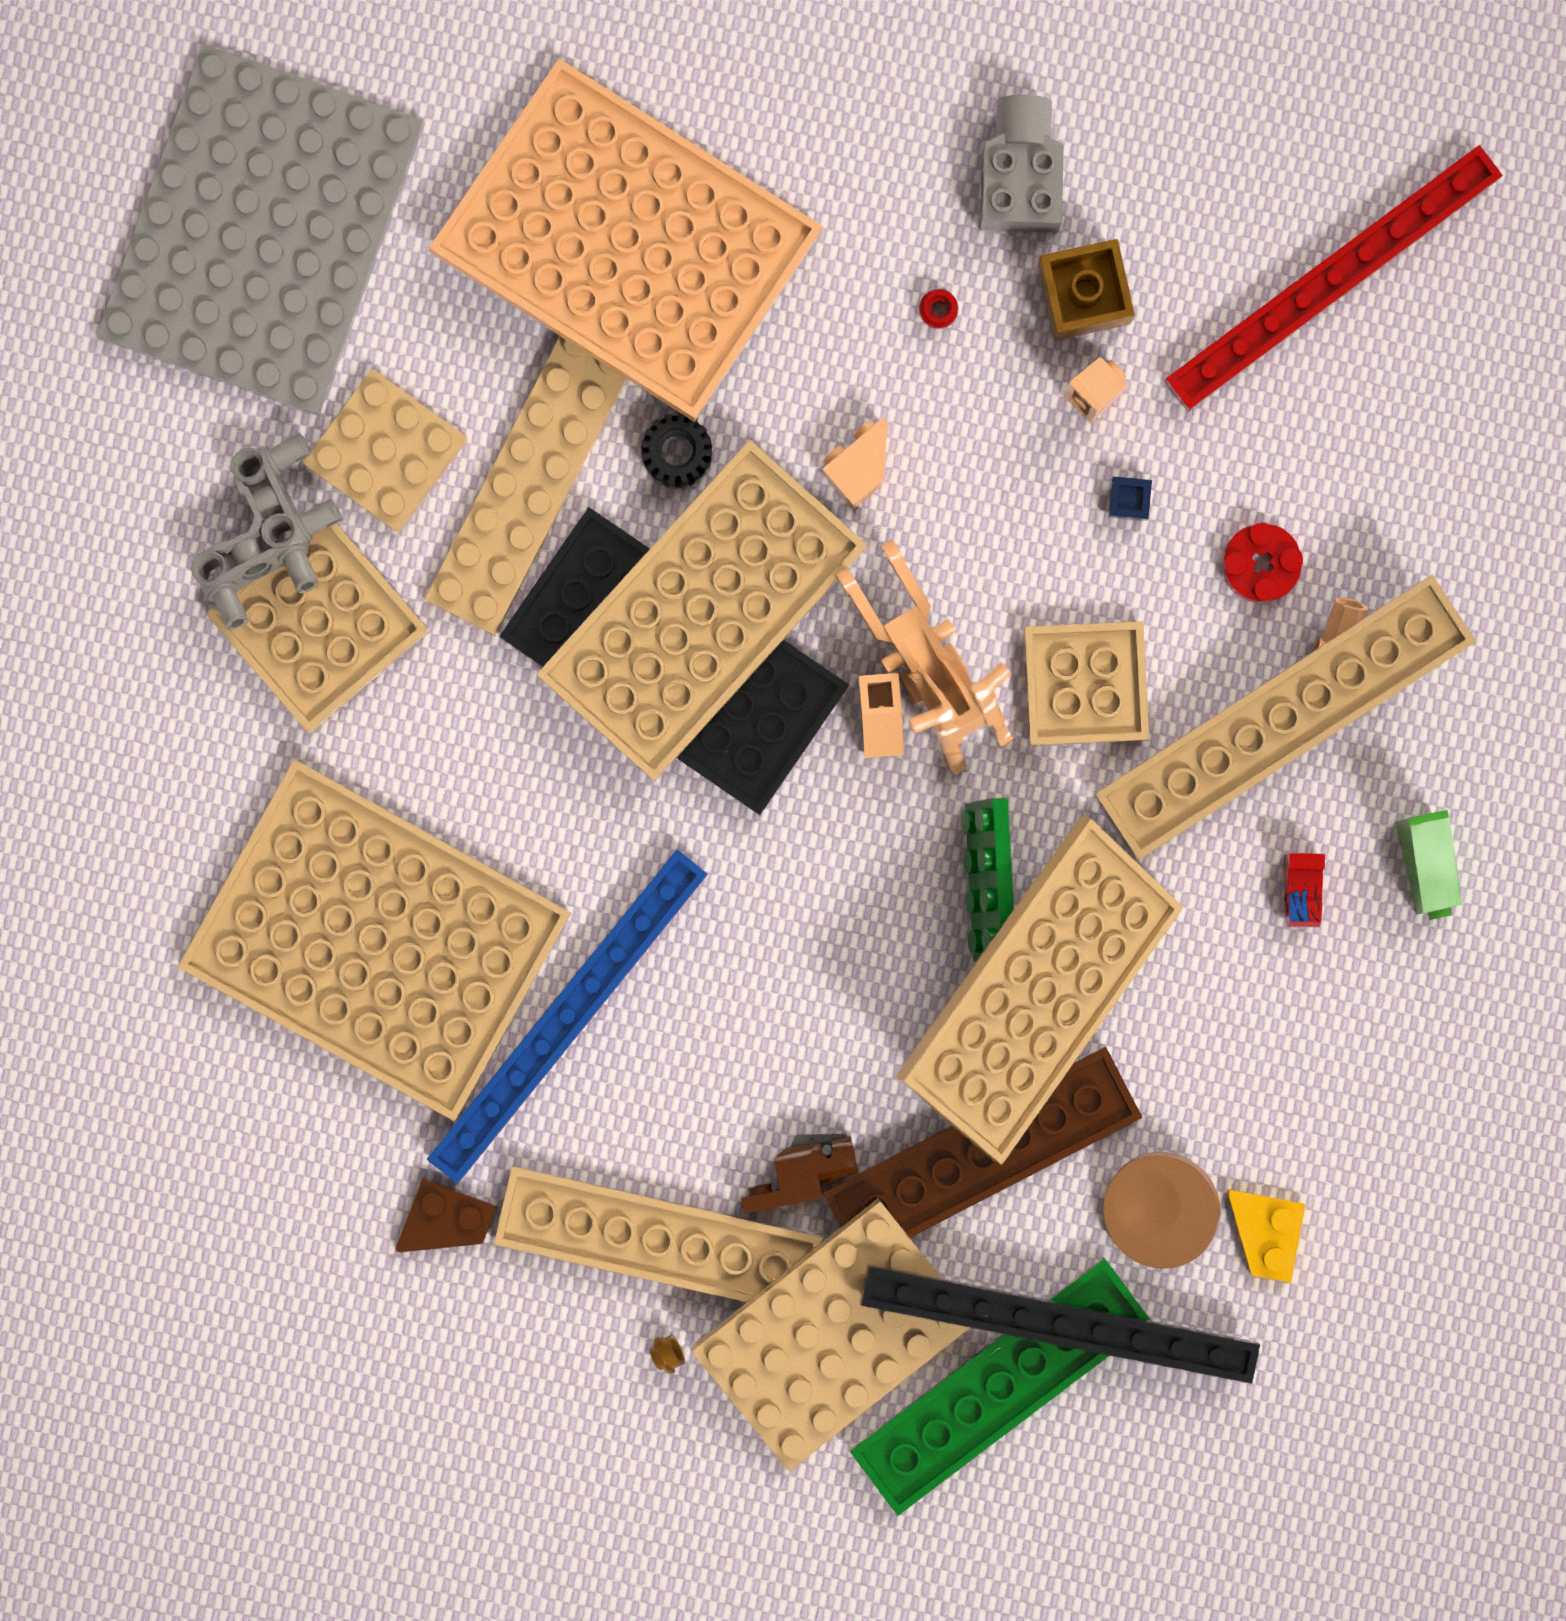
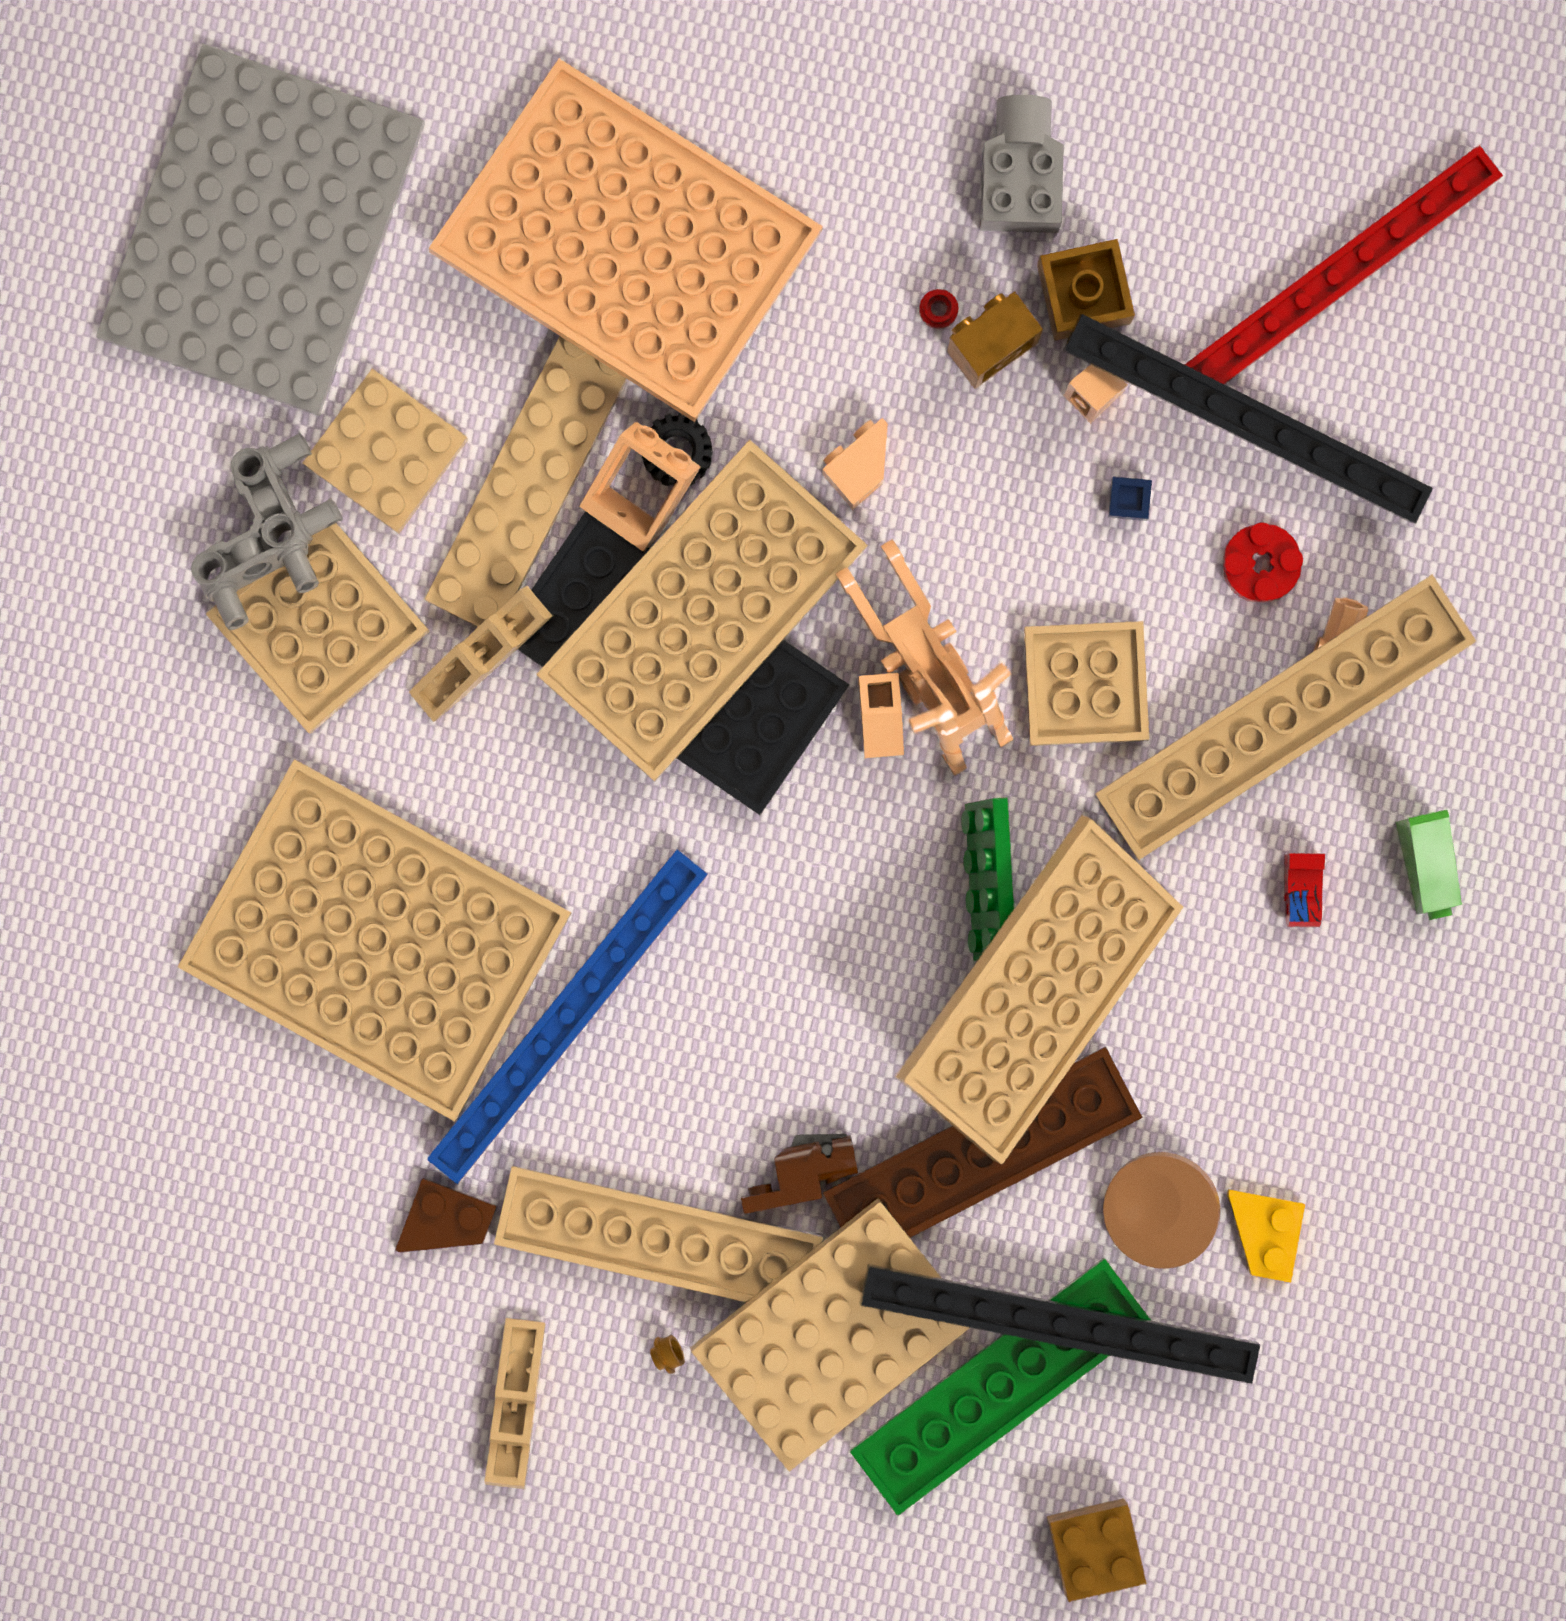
(480, 653): none -> tan slope
(515, 1403): none -> tan slope
(622, 514): none -> light nougat window
(993, 339): none -> pearl gold brick
(1096, 1550): none -> pearl gold brick
(1247, 418): none -> black plate

